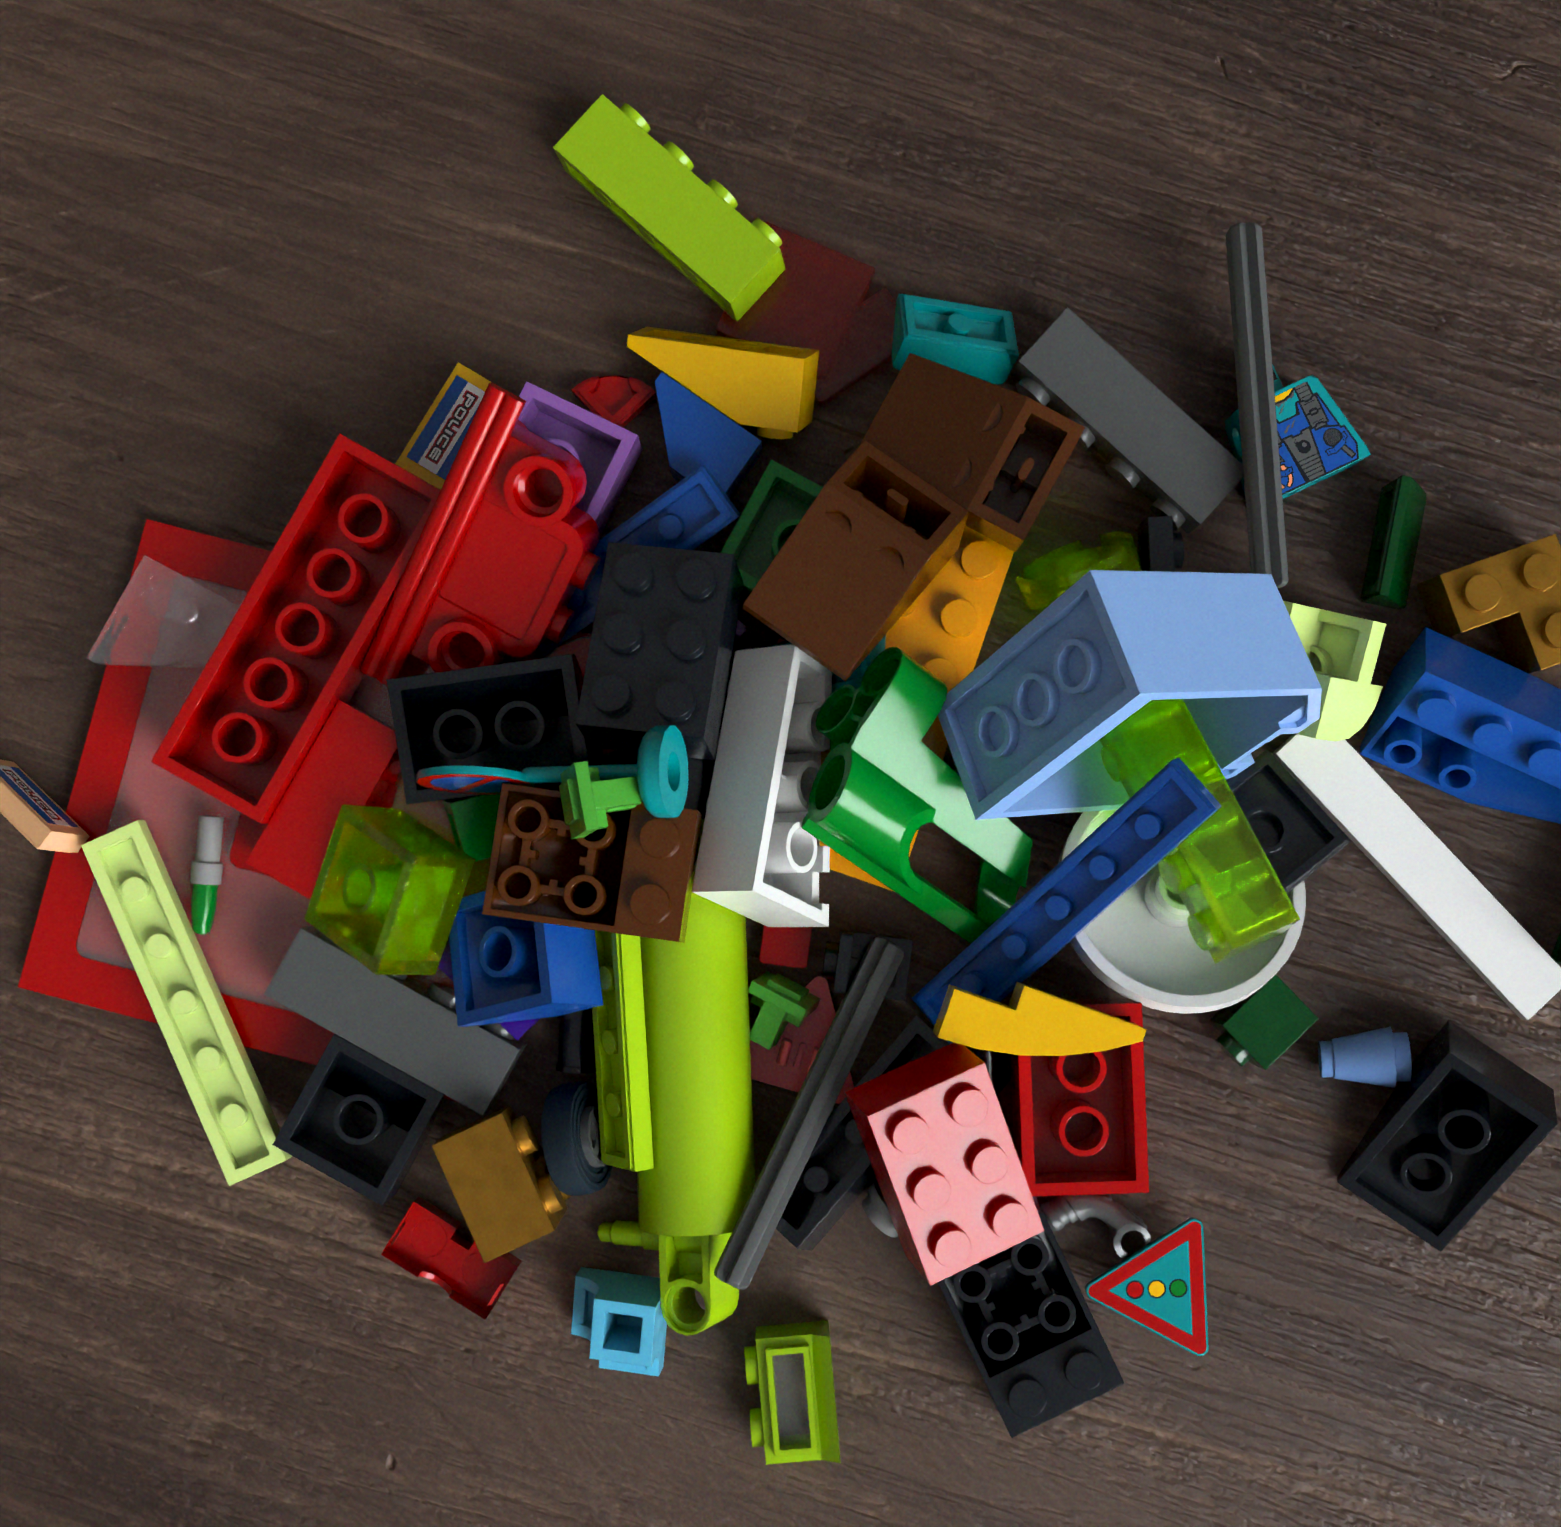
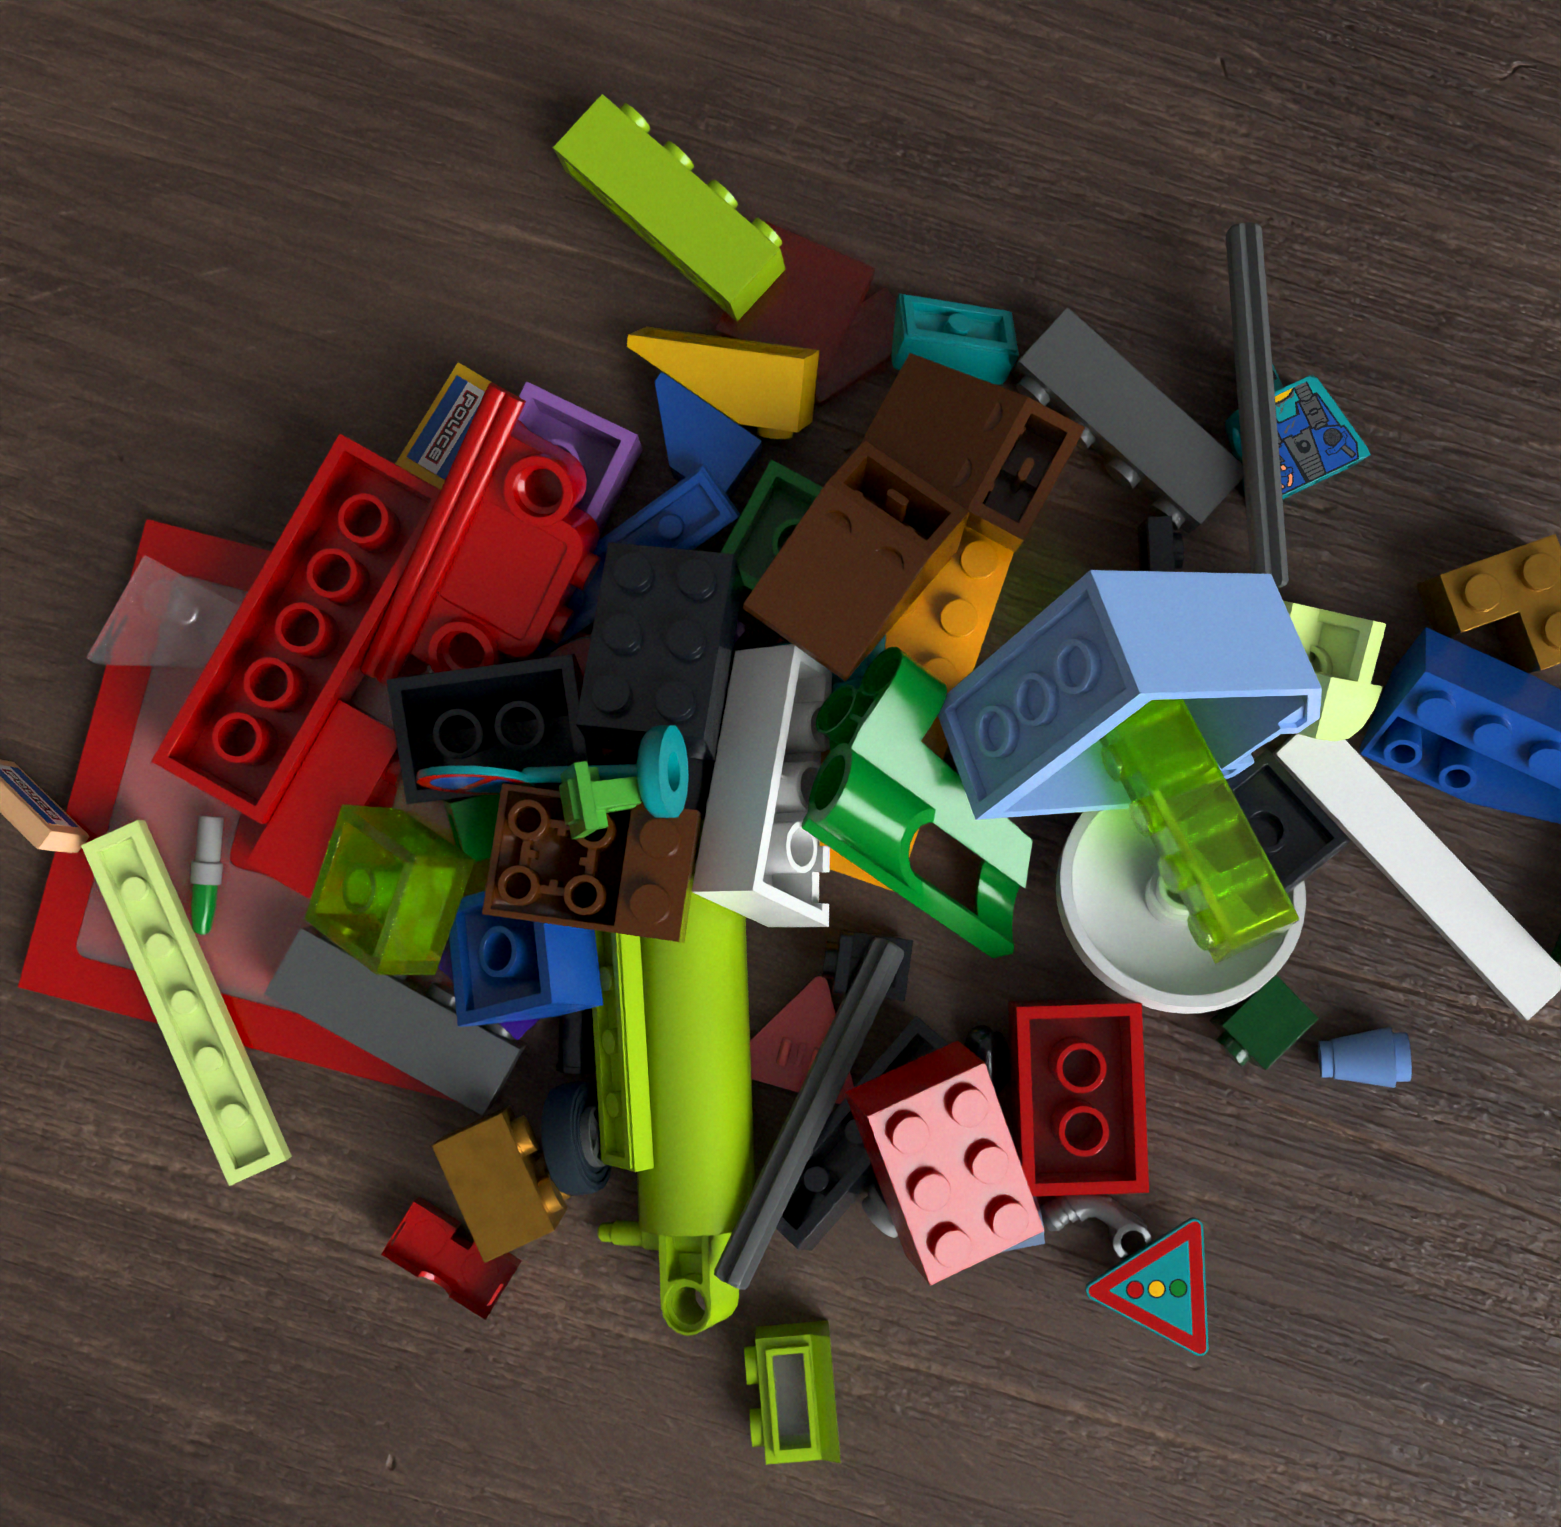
(360, 1120): black slope -> none
(614, 397): red tile -> none
(620, 1319): medium azure brick -> none
(780, 1003): bright green brick -> none
(785, 946): red piece -> none
(1031, 1024): yellow slope -> none
(1031, 1332): black slope -> none
(1061, 568): clear neon green plate -> none
(1077, 889): blue tile -> none
(1394, 544): dark green slope -> none
(1449, 1136): black slope -> none

